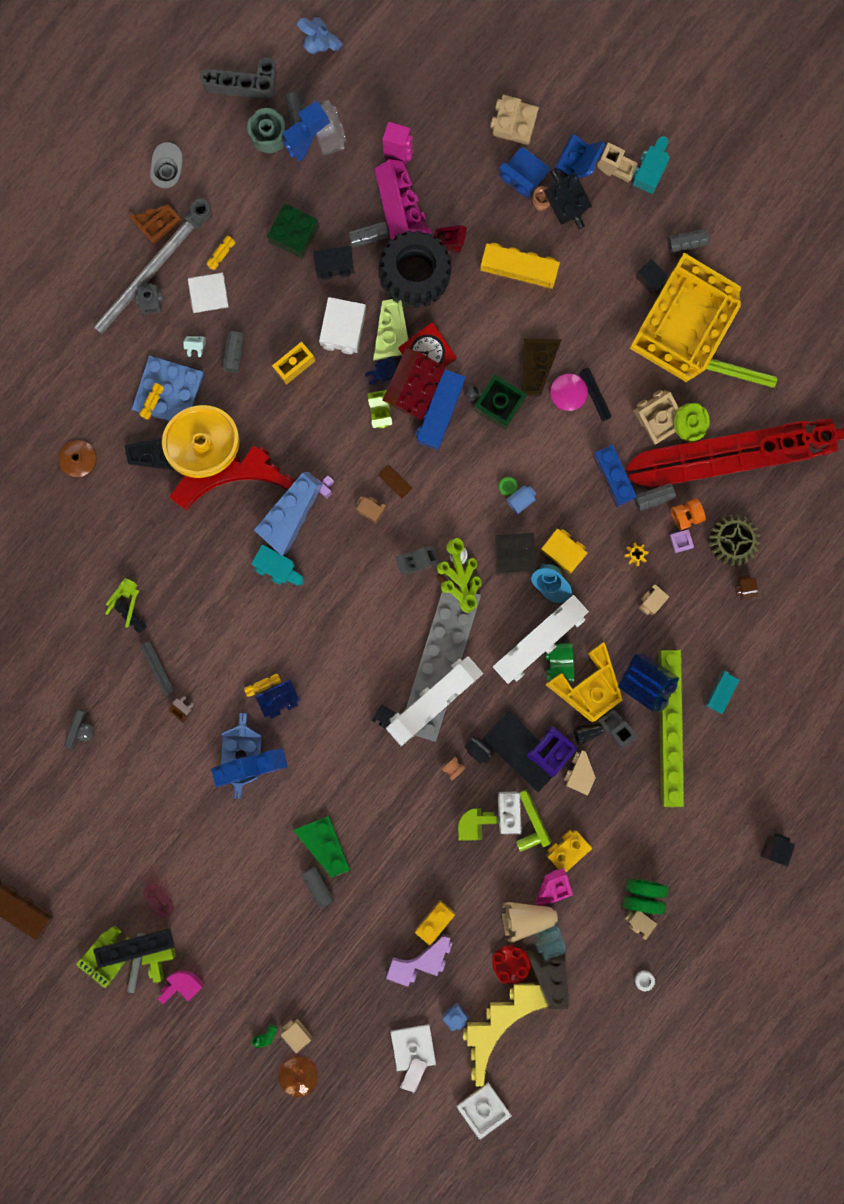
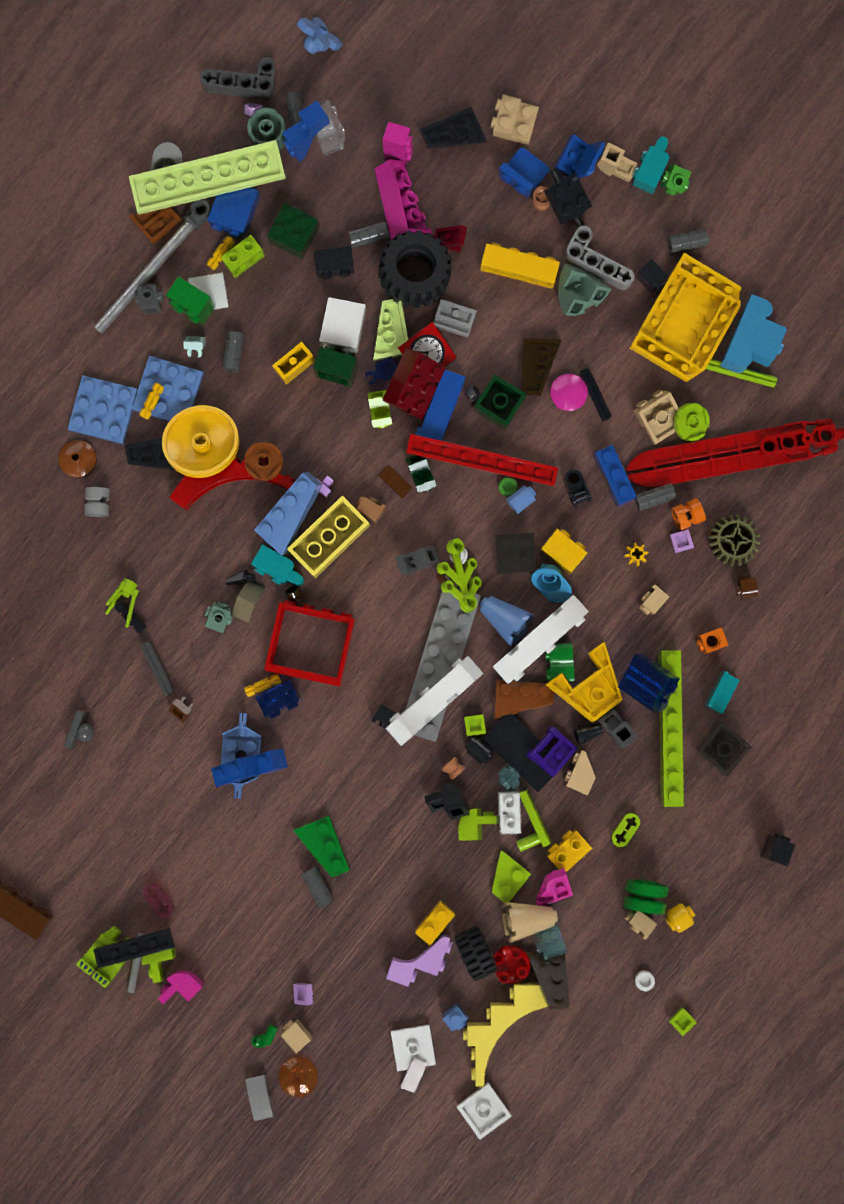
(96, 502): none -> light grey wheel
(102, 409): none -> medium blue plate
(191, 301): none -> green brick
(207, 177): none -> yellowish green plate
(215, 622): none -> sand green brick
(234, 211): none -> blue brick
(240, 578): none -> black bar
(242, 256): none -> lime brick
(247, 601): none -> dark tan slope
(251, 108): none -> lavender tile
(259, 1098): none -> light grey slope
(263, 472): none -> dark orange plate
(293, 593): none -> dark brown hinge
(303, 993): none -> lavender plate
(324, 614): none -> red window
(328, 537): none -> light yellow brick
(336, 366): none -> dark green brick
(420, 473): none -> dark green brick
(449, 799): none -> black brick
(454, 131): none -> black wing
(454, 318): none -> light grey plate
(475, 725): none -> lime plate
(475, 953): none -> black tyre
(481, 460): none -> red plate
(506, 618): none -> medium blue cone
(508, 778): none -> clear light blue gear
(508, 877): none -> lime wing
(520, 697): none -> dark orange wing
(577, 489): none -> black piece
(579, 290): none -> sand green brick
(585, 253): none -> light grey beam
(629, 832): none -> lime beam
(675, 180): none -> bright green brick
(680, 918): none -> yellow head
(682, 1021): none -> lime plate
(720, 641): none -> orange brick
(722, 749): none -> clear smoke brick
(754, 337): none -> dark azure brick

